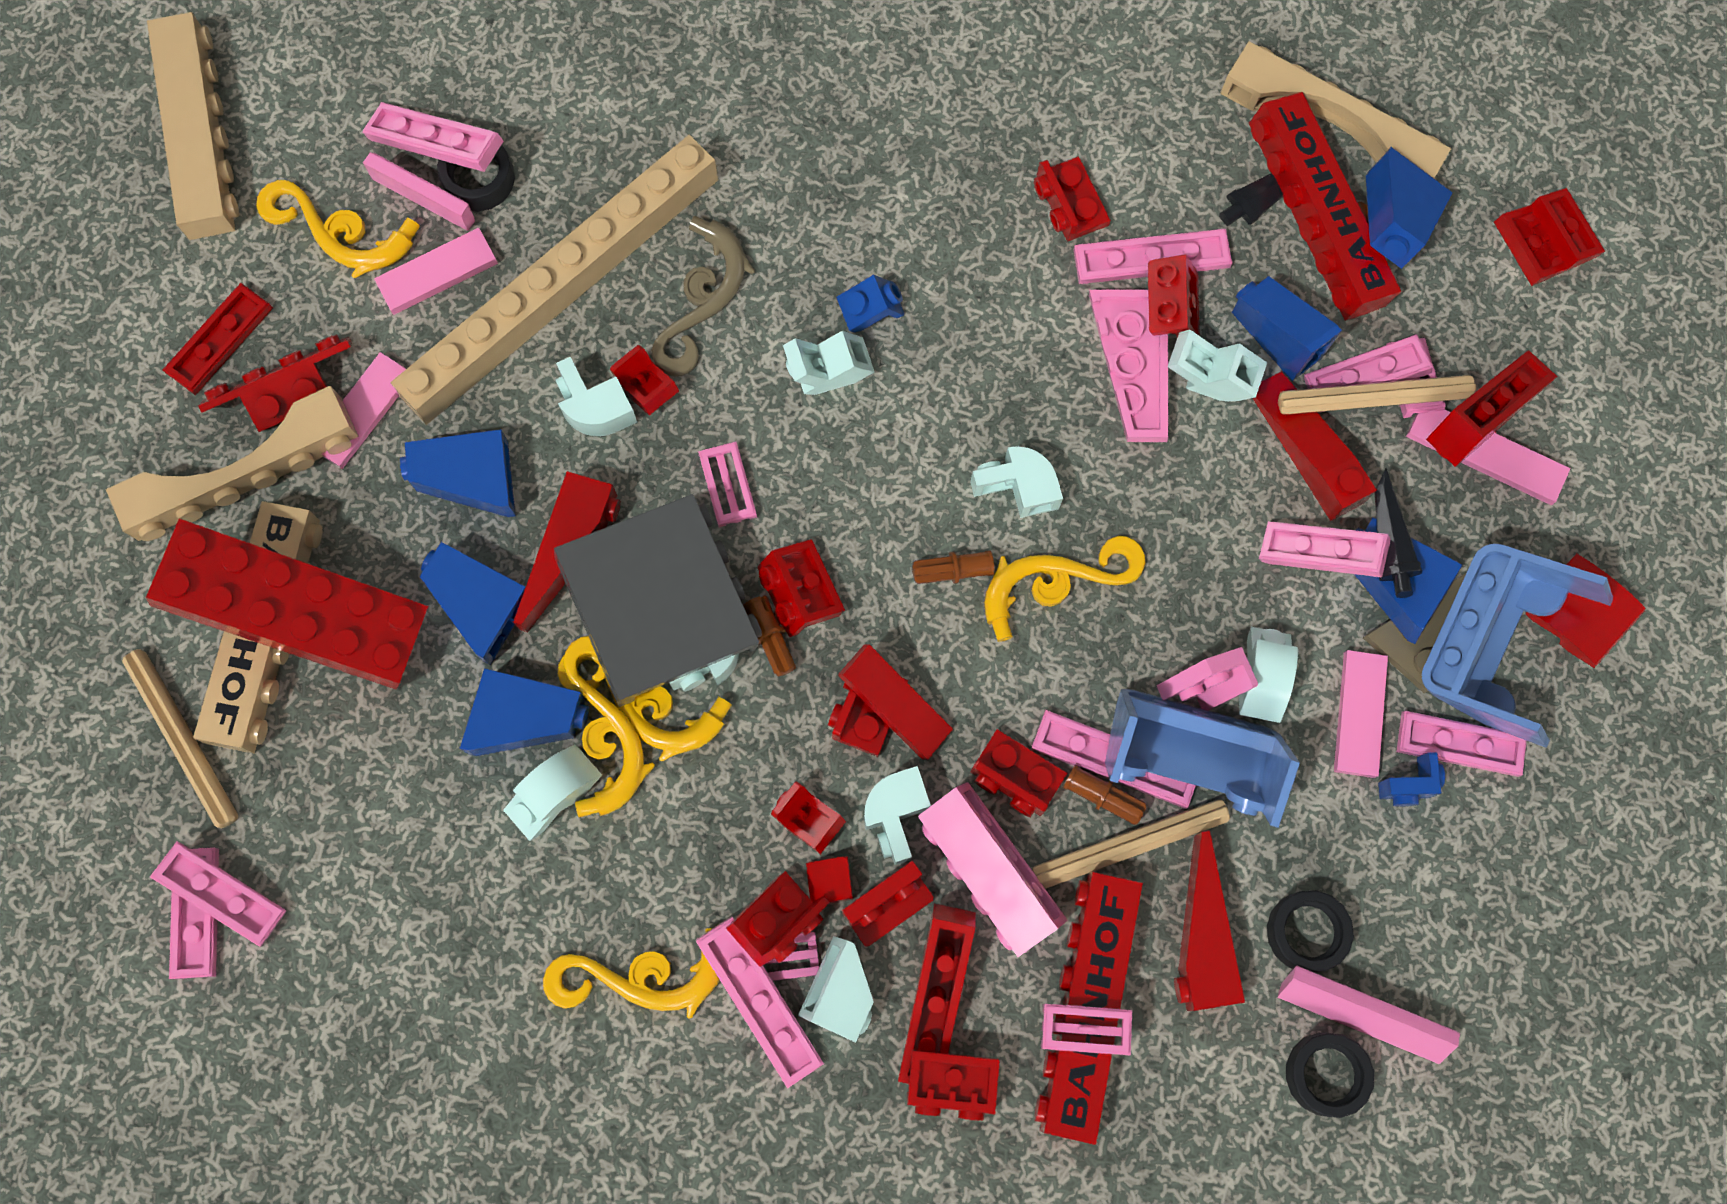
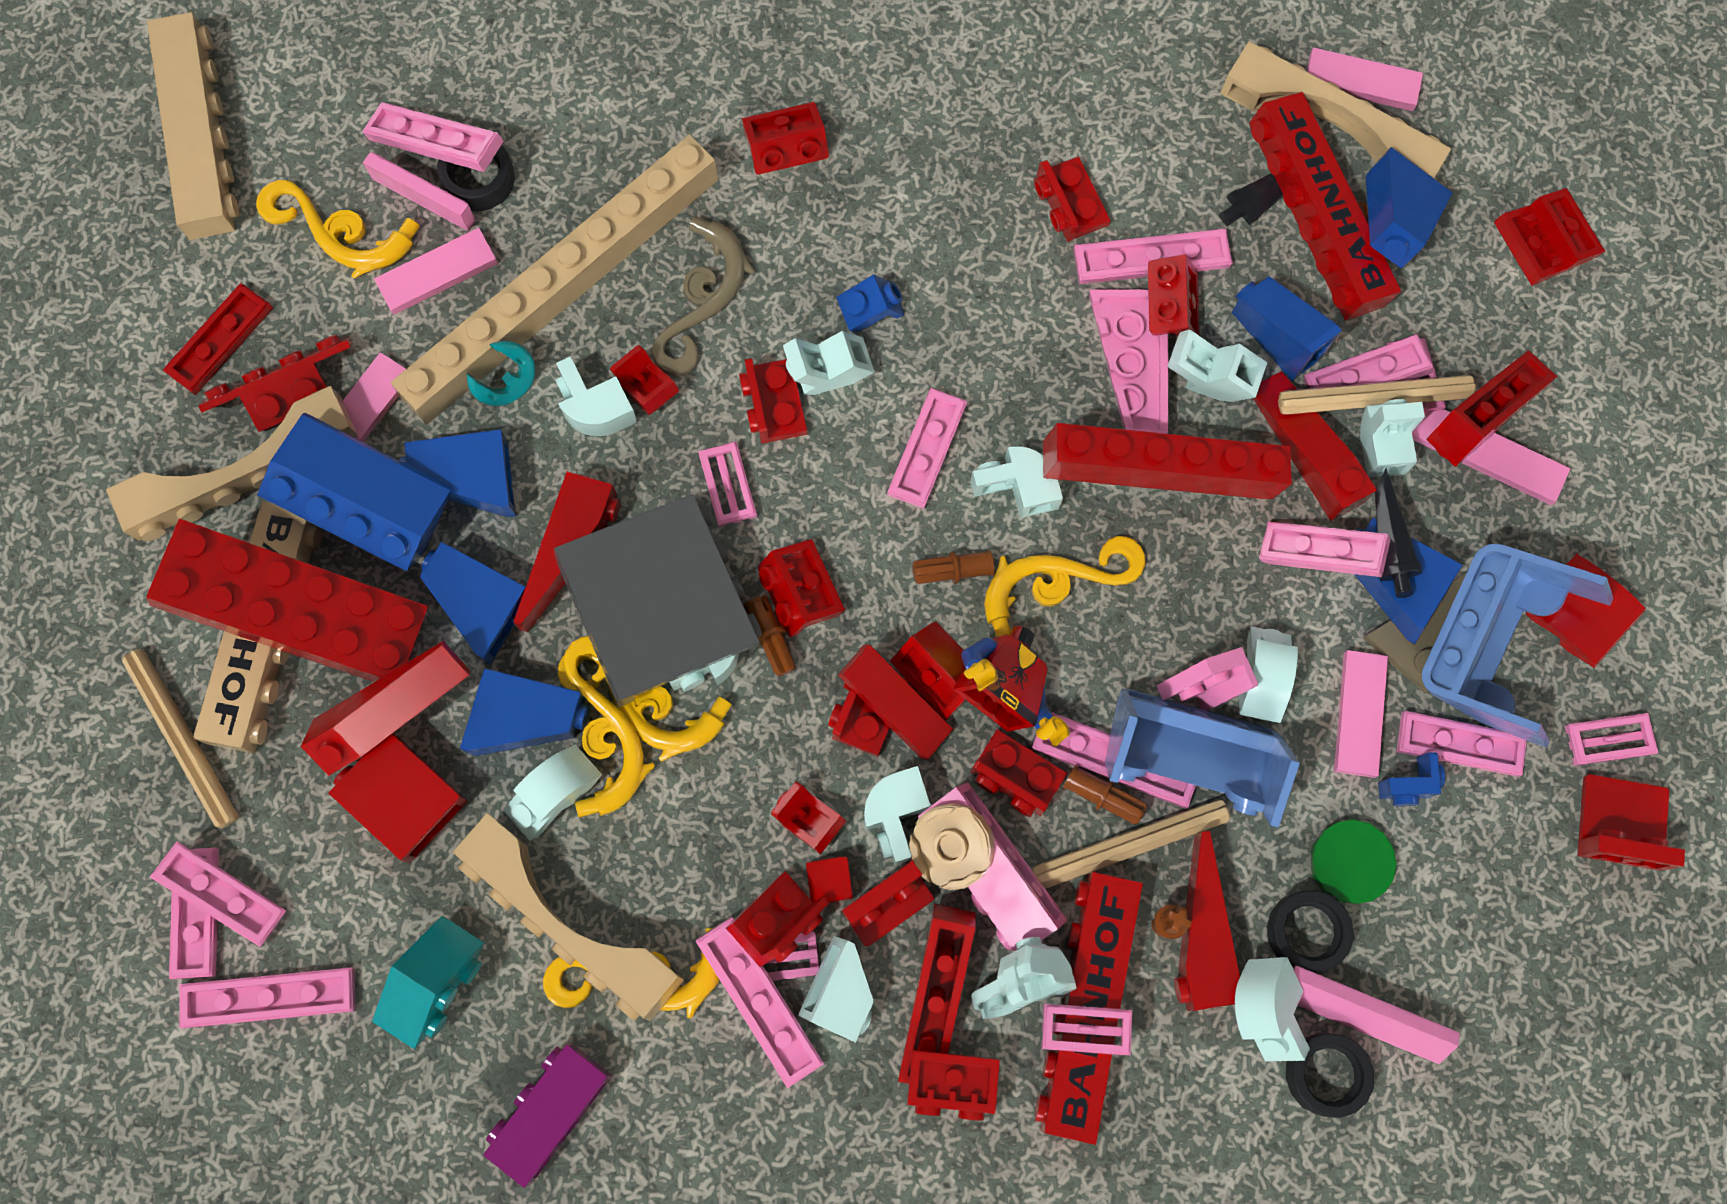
(267, 997): none -> bright pink tile
(355, 492): none -> blue slope
(381, 708): none -> slope
(397, 797): none -> red brick
(427, 981): none -> teal brick
(504, 863): none -> tan arch
(517, 383): none -> teal head
(545, 1114): none -> magenta brick
(775, 401): none -> red bracket
(786, 138): none -> red bracket
(927, 448): none -> bright pink tile
(933, 666): none -> red panel
(952, 846): none -> tan tile
(1009, 684): none -> torso
(1024, 977): none -> light aqua piece
(1166, 461): none -> red brick
(1171, 922): none -> dark orange axle
(1265, 1009): none -> light aqua brick
(1353, 862): none -> green tile
(1367, 78): none -> bright pink tile
(1388, 437): none -> light aqua brick
(1577, 744): none -> bright pink tile
(1626, 824): none -> red bracket

